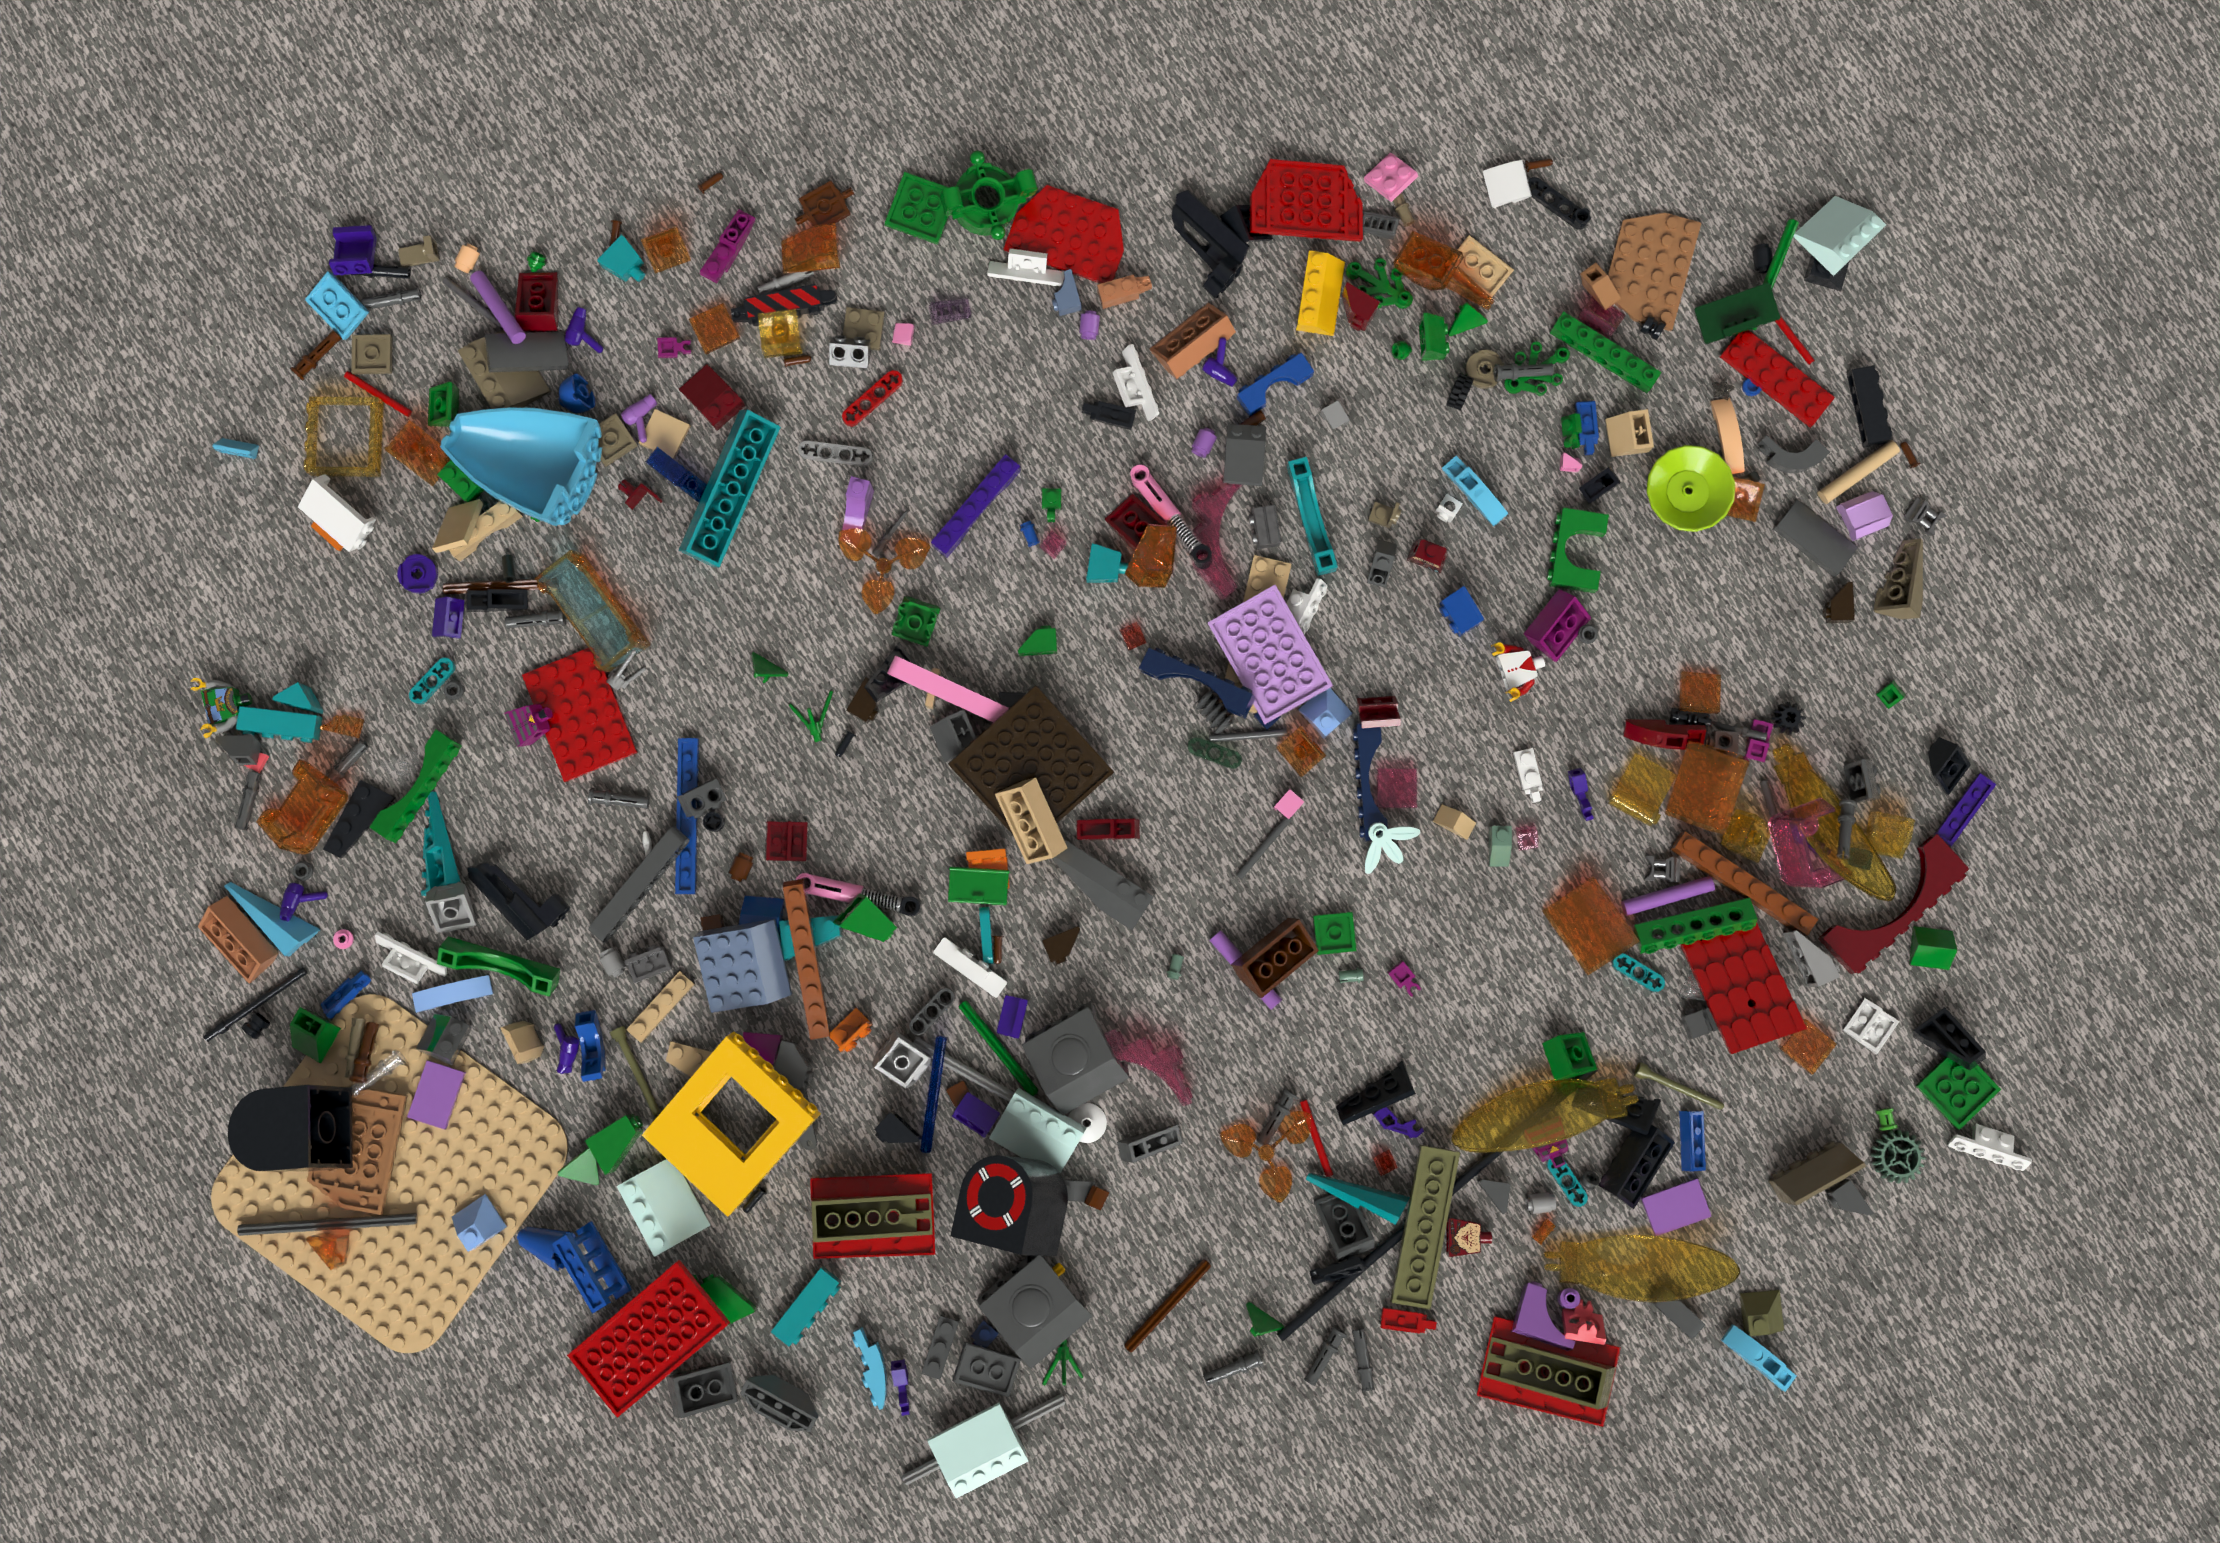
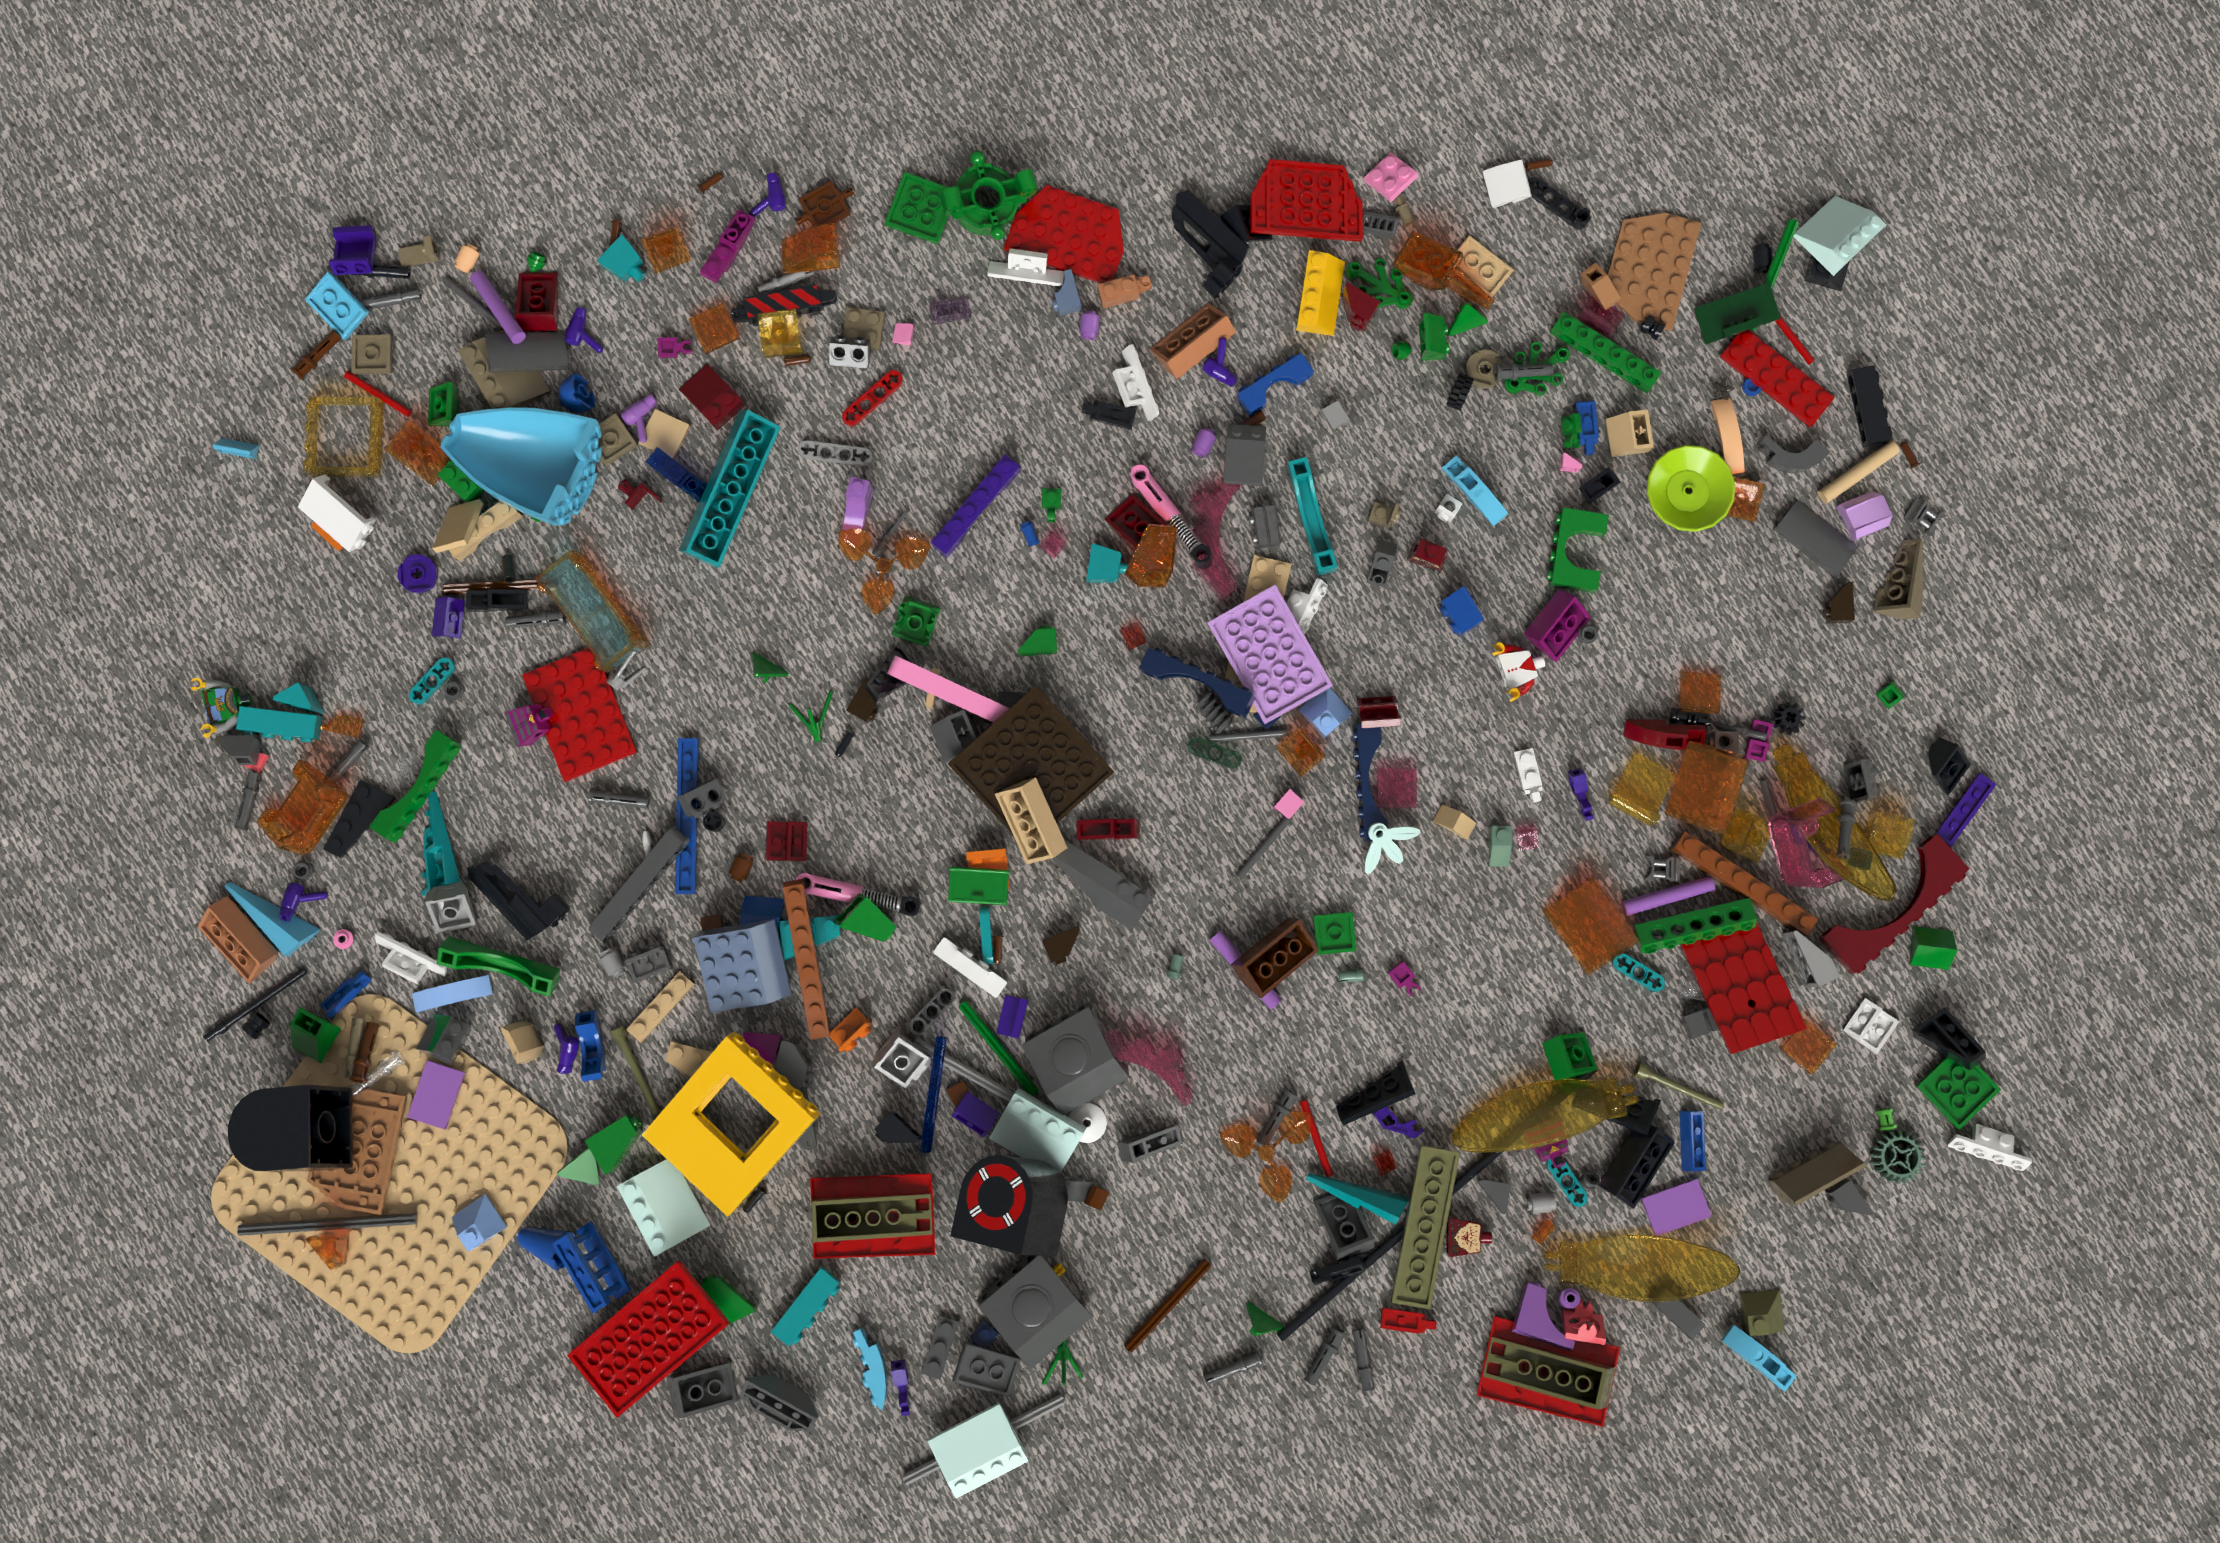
(775, 197): none -> dark purple piece

